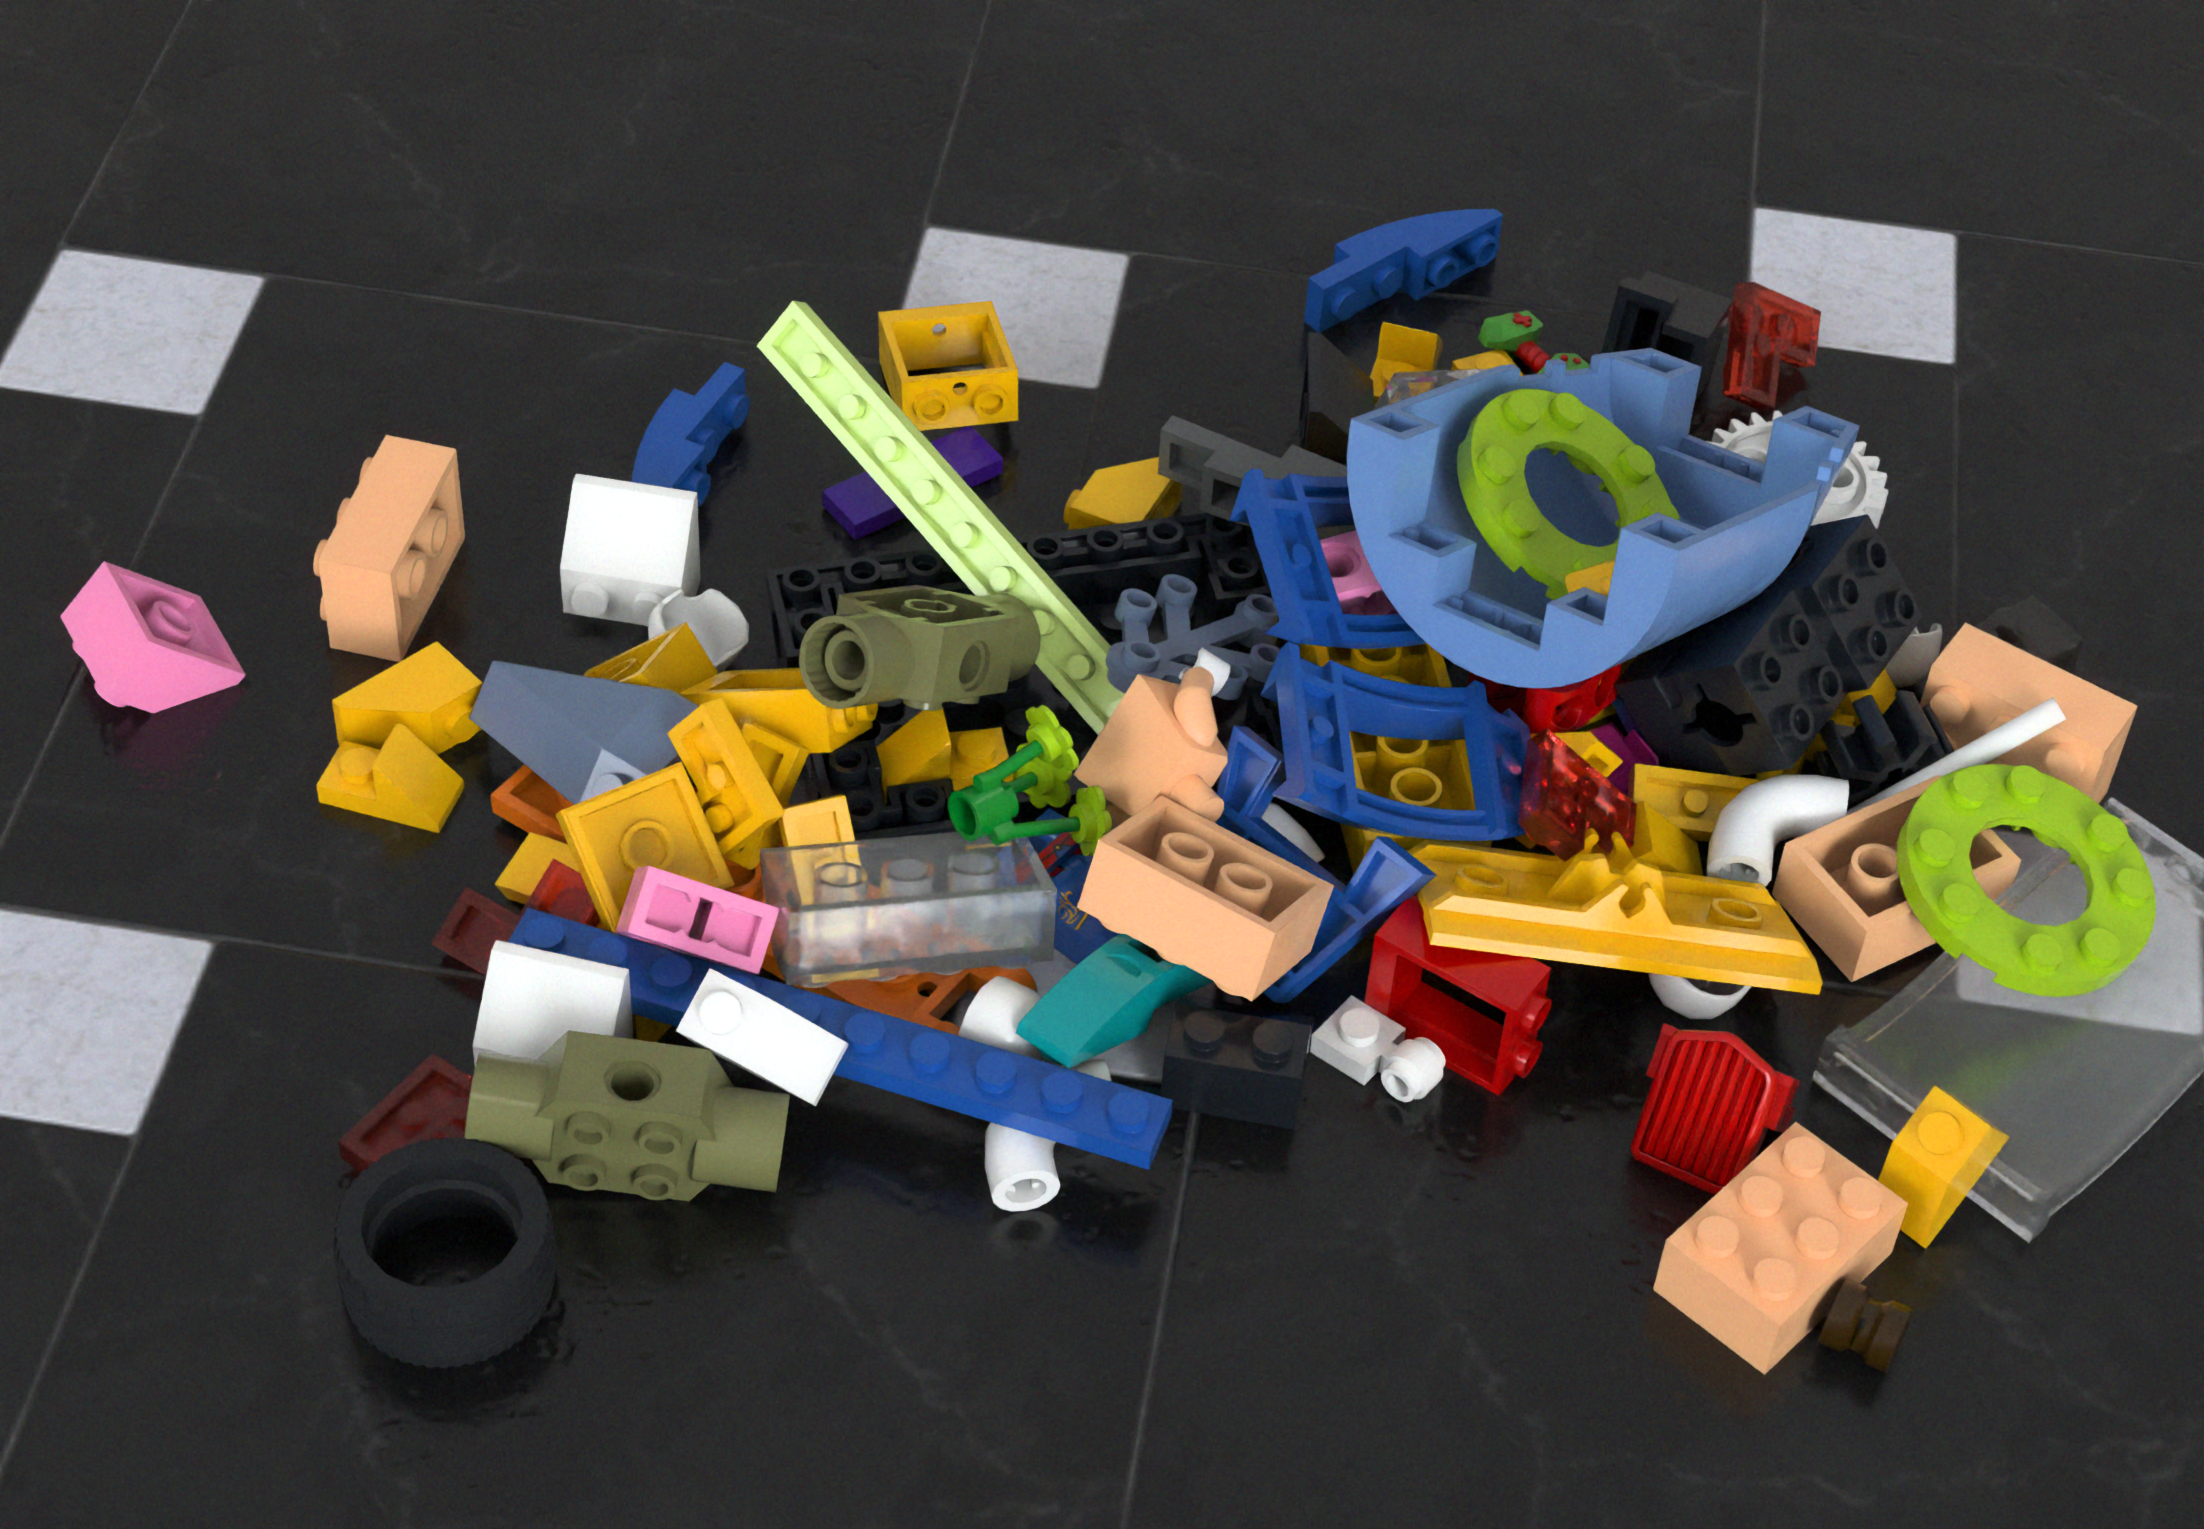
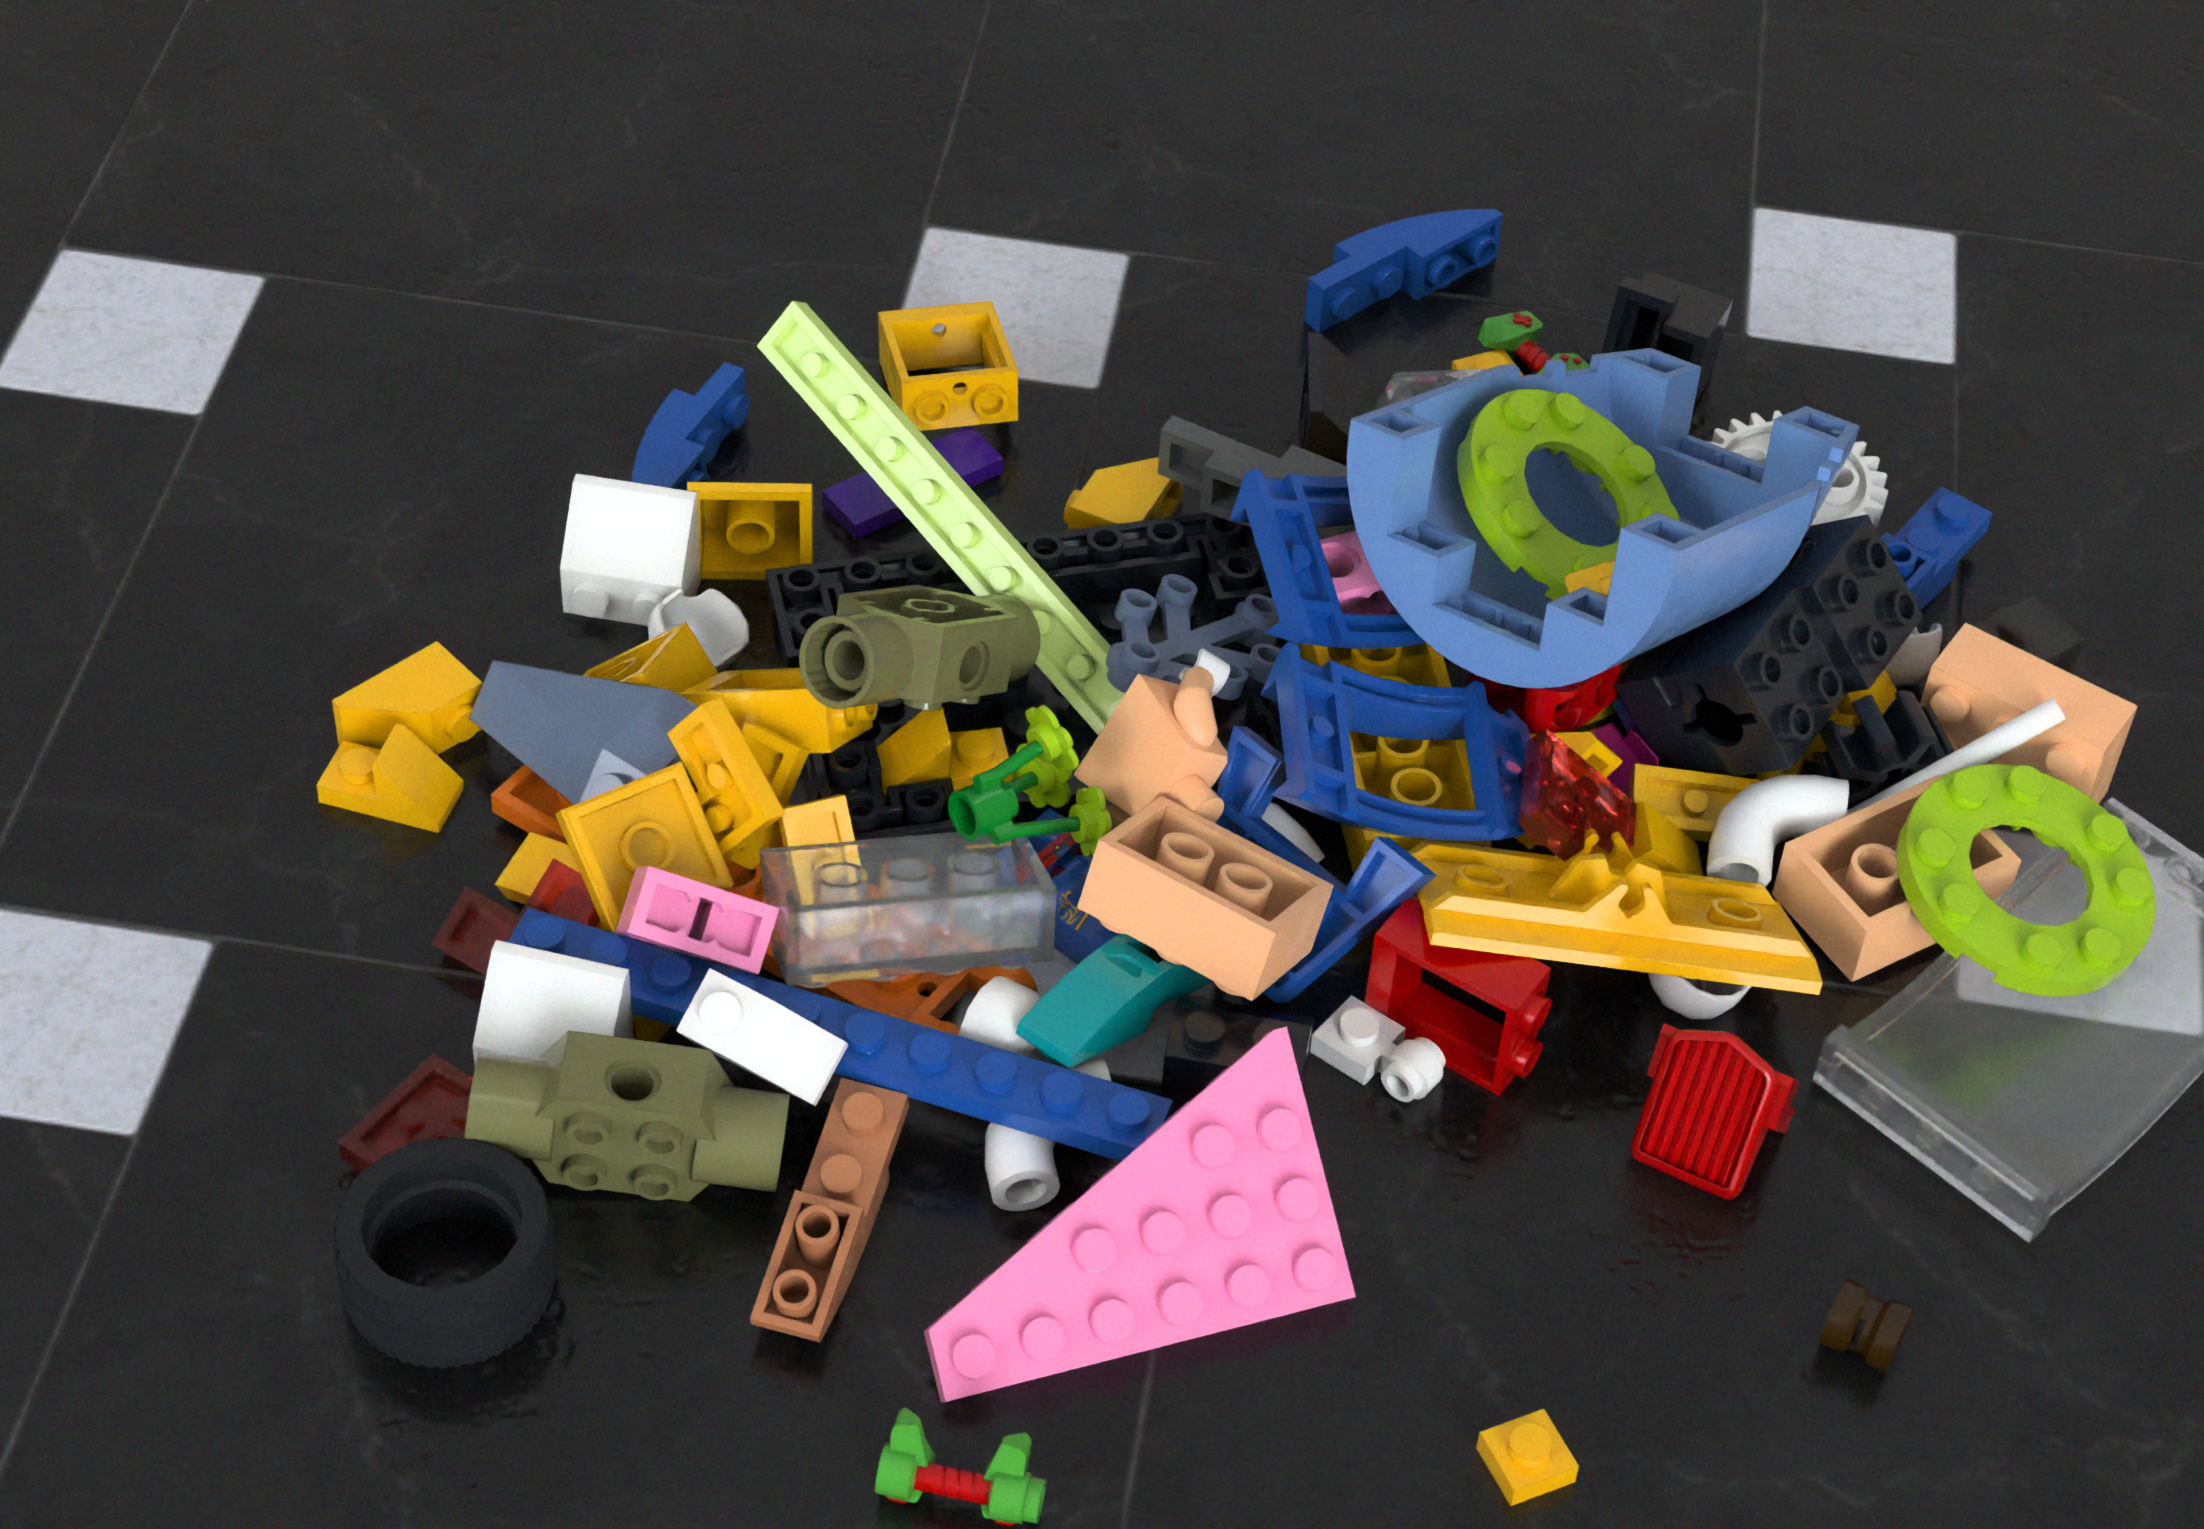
(148, 641): bright pink slope -> none
(391, 548): light nougat brick -> none
(753, 528): none -> yellow slope
(832, 1212): none -> nougat slope
(1004, 1490): none -> bright green piece
(1182, 1239): none -> bright pink wing
(1403, 351): yellow slope -> none
(1527, 1457): none -> yellow plate
(1761, 334): clear red plate -> none
(1778, 1246): light nougat brick -> none
(1935, 542): none -> blue slope
(1938, 1161): yellow slope -> none

